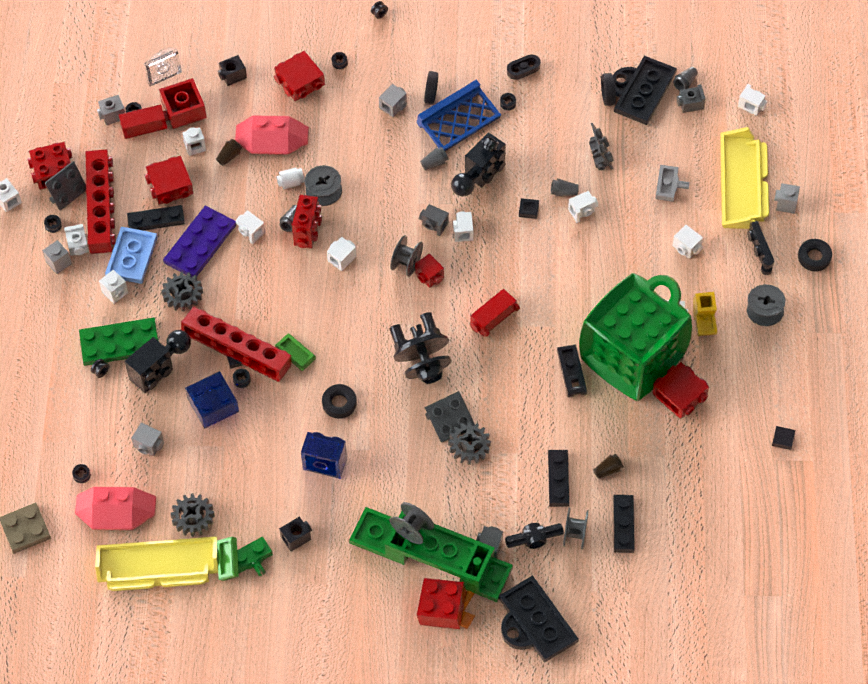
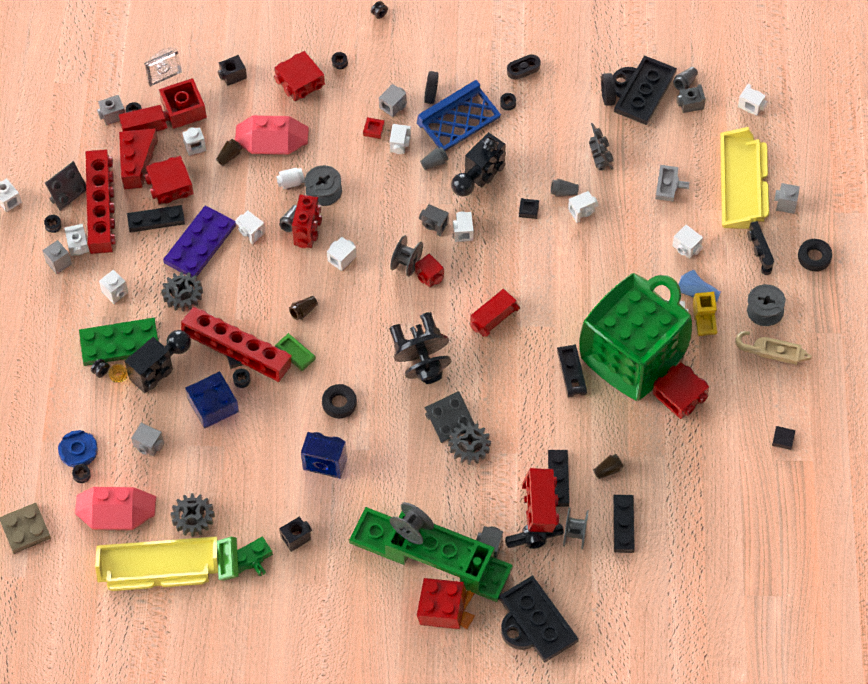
(48, 162): red brick -> none
(77, 448): none -> blue tile
(118, 368): none -> clear yellow plate
(132, 254): light blue plate -> none
(135, 155): none -> red wedge
(303, 307): none -> dark brown cone
(373, 128): none -> red plate
(400, 138): none -> white brick
(541, 500): none -> red wedge
(691, 283): none -> medium blue piece
(774, 349): none -> tan plate

